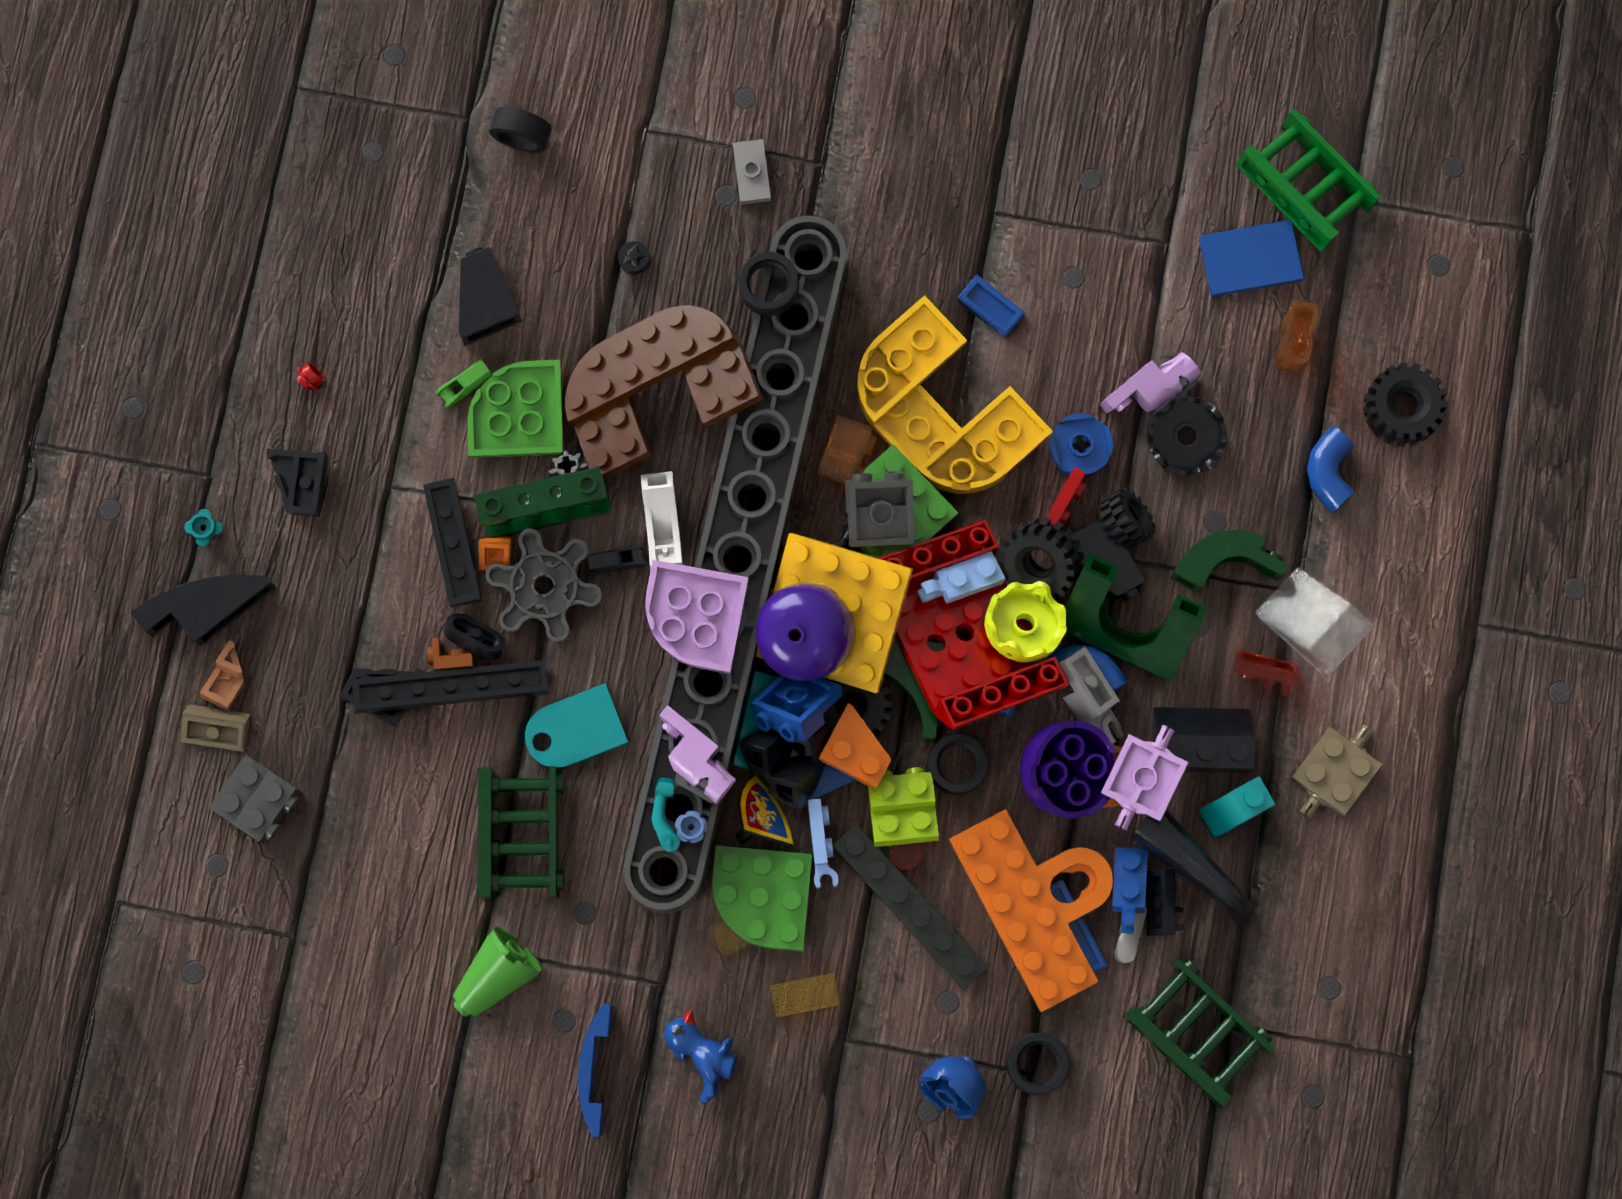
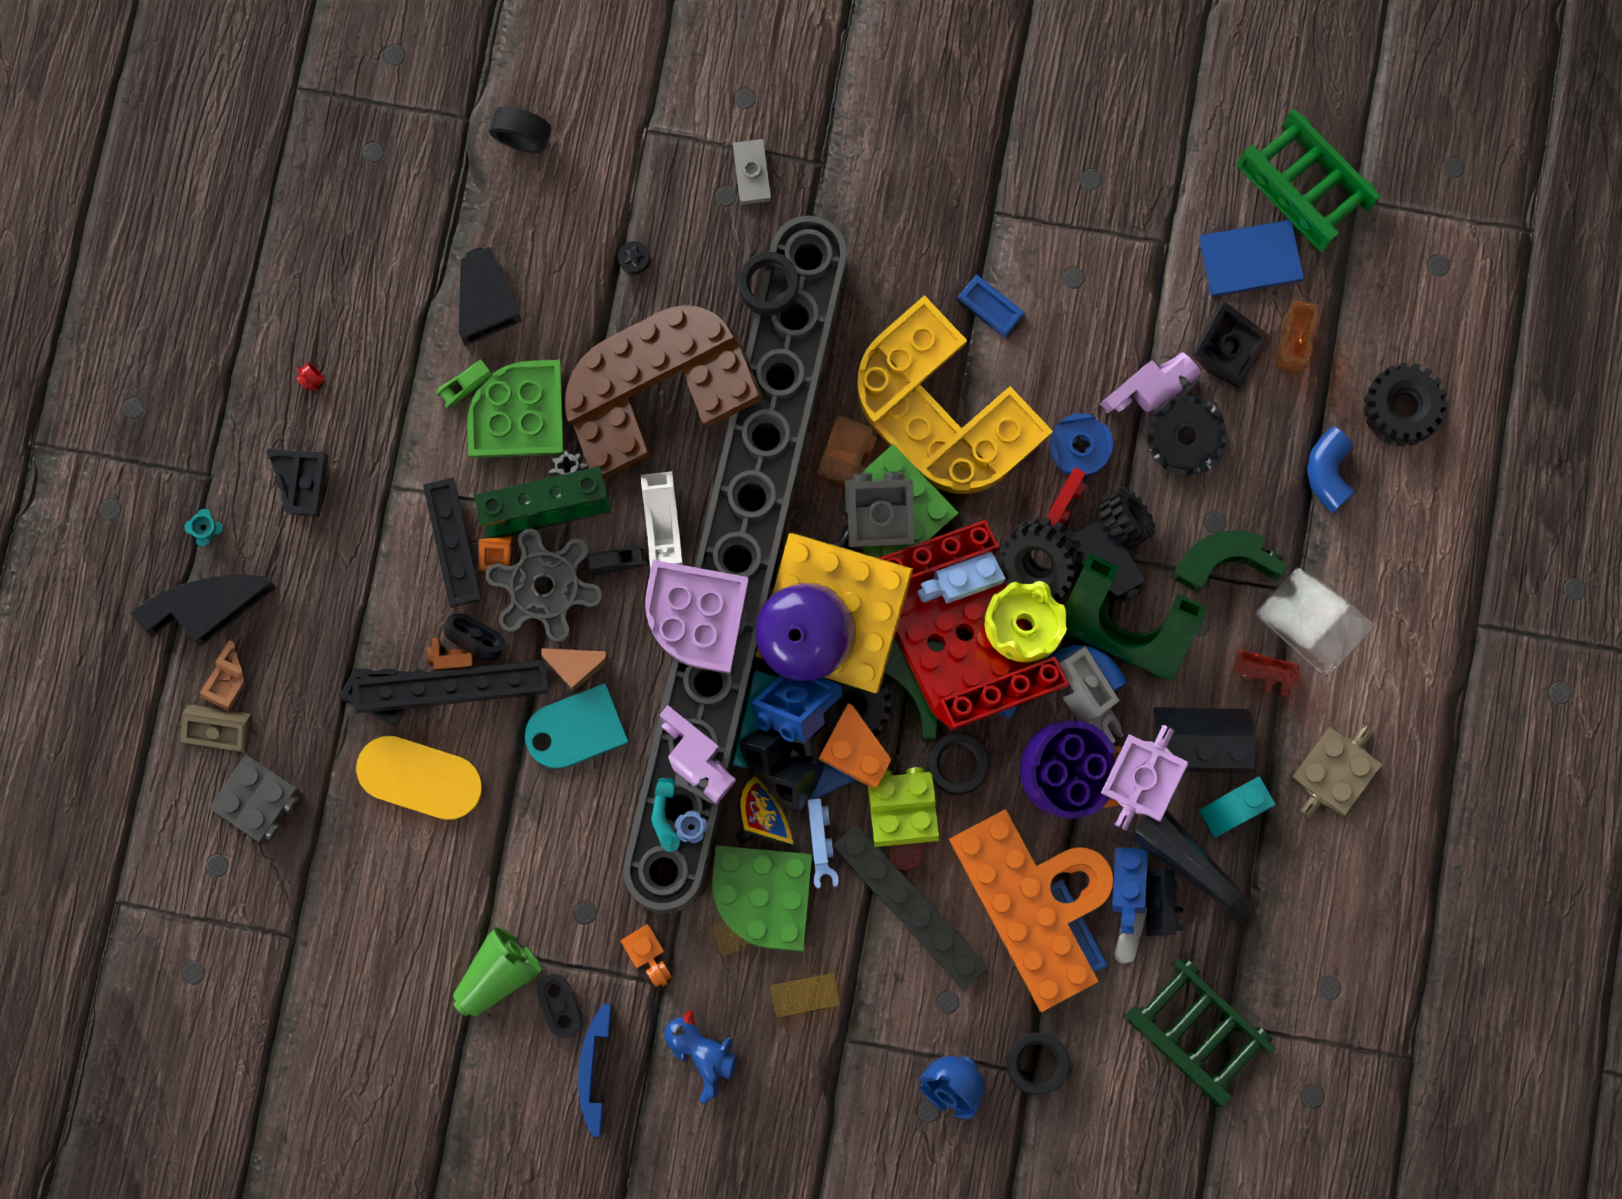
(419, 778): none -> yellow tile
(492, 817): dark green fence -> none
(559, 1006): none -> black plate
(575, 665): none -> nougat slope
(644, 948): none -> orange plate
(1229, 345): none -> black slope

